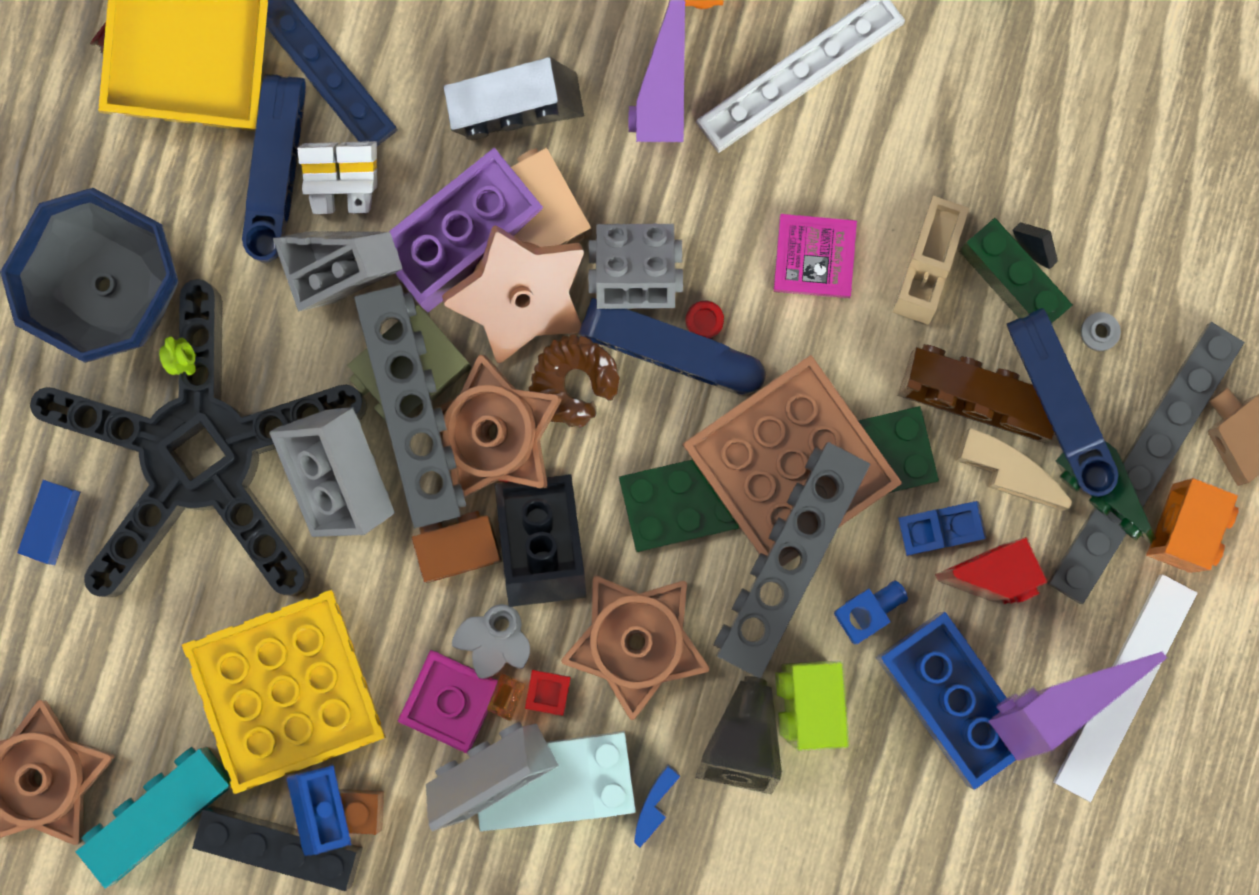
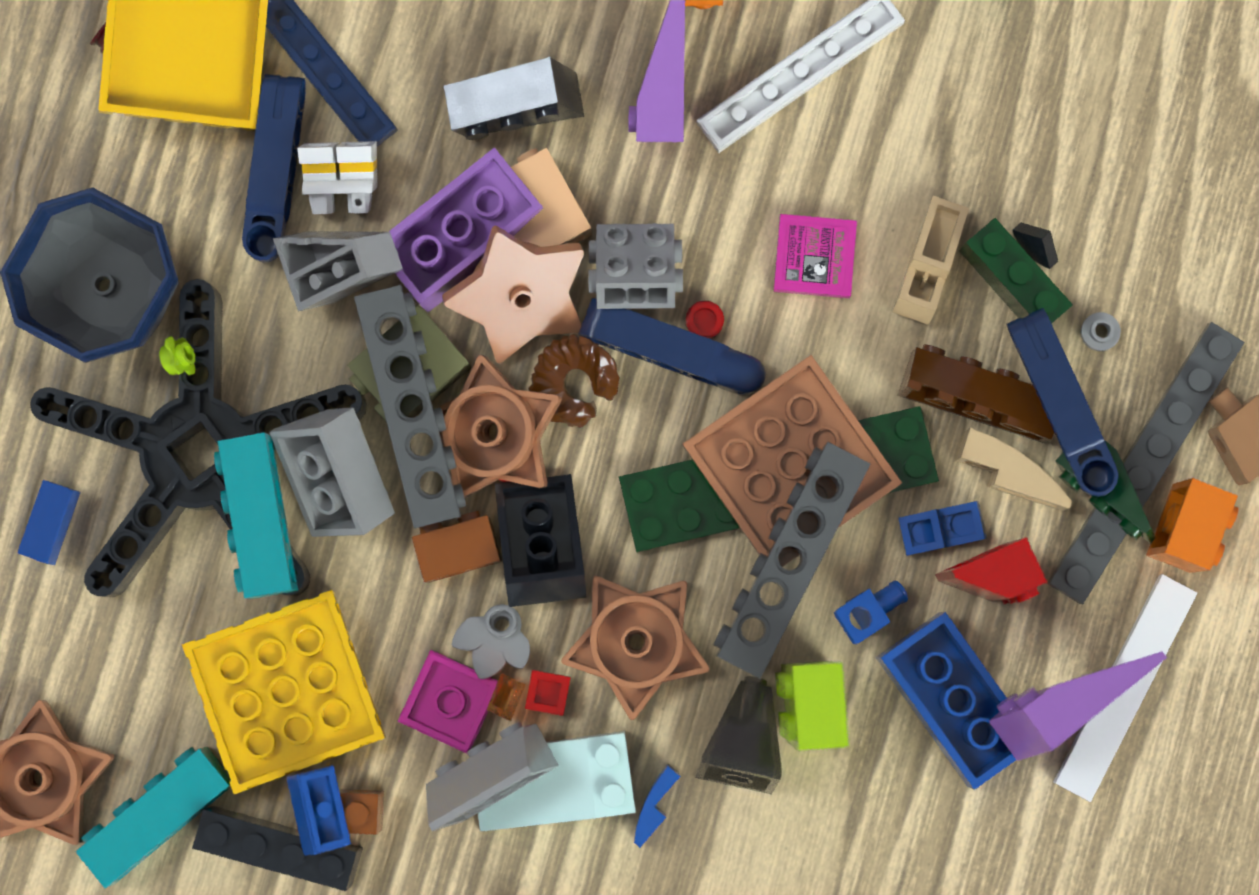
(256, 516): none -> teal brick

